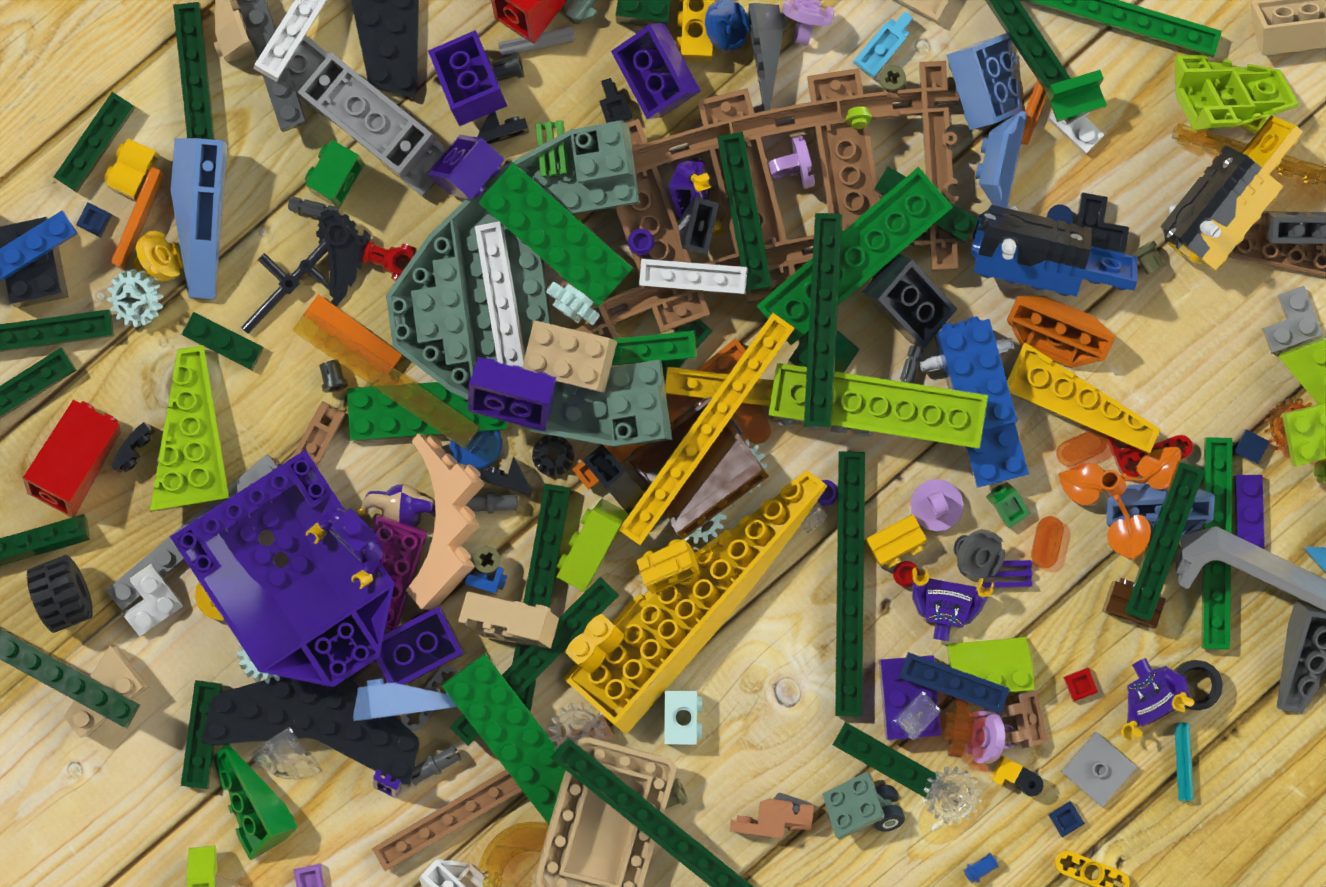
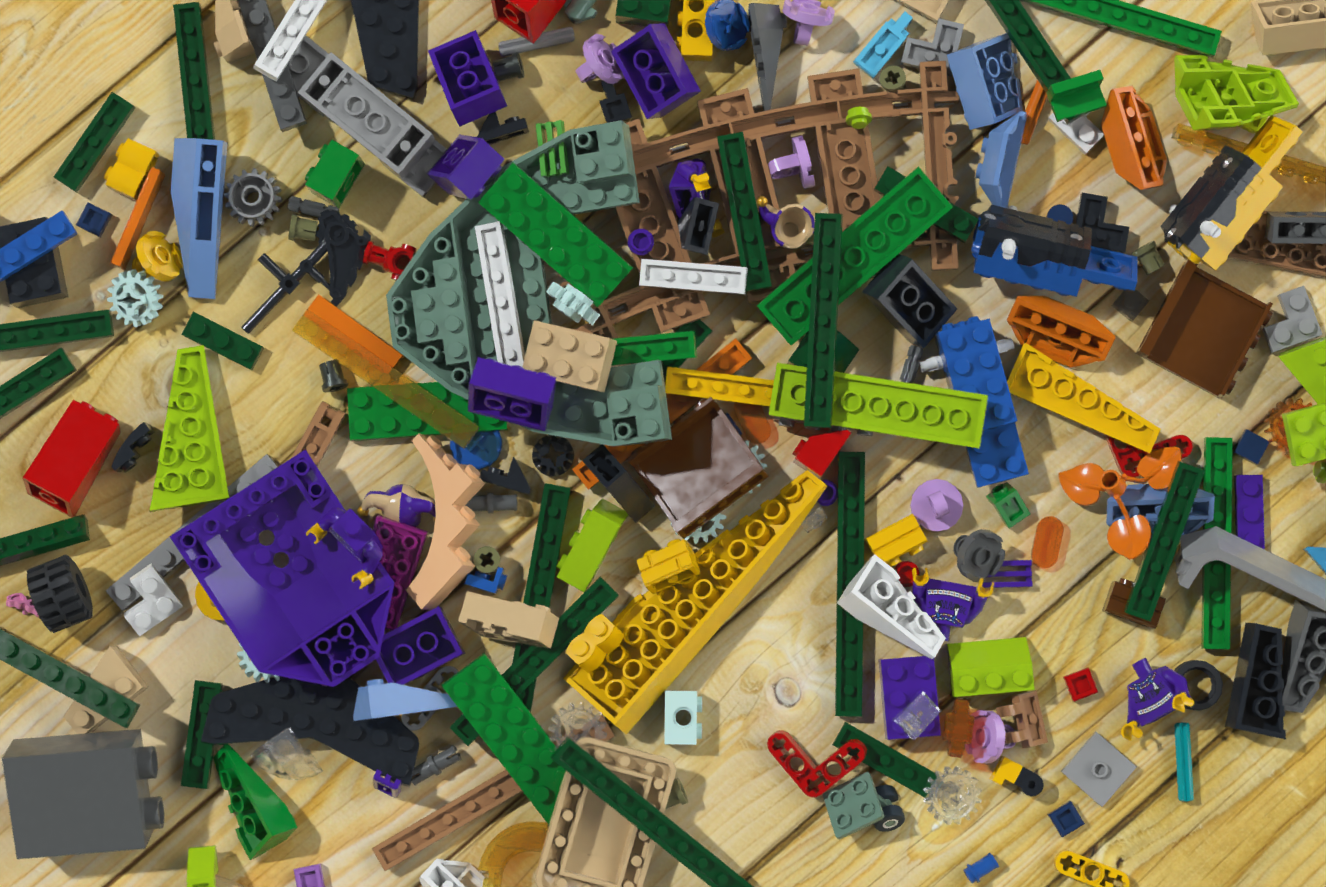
(20, 602): none -> bright pink piece
(81, 793): none -> dark grey brick
(247, 184): none -> light grey gear
(302, 228): none -> olive bush
(599, 61): none -> lavender tile
(706, 429): yellow plate -> none
(775, 815): nougat plate -> none
(790, 225): none -> tan piece
(810, 770): none -> red beam
(819, 451): none -> red slope
(884, 604): none -> white wedge
(945, 41): none -> light grey plate
(954, 682): dark blue plate -> none
(1081, 448): clear orange tile -> none
(1130, 303): none -> clear smoke plate
(1133, 139): none -> orange wedge
(1204, 330): none -> reddish brown panel
(1258, 683): none -> black wedge

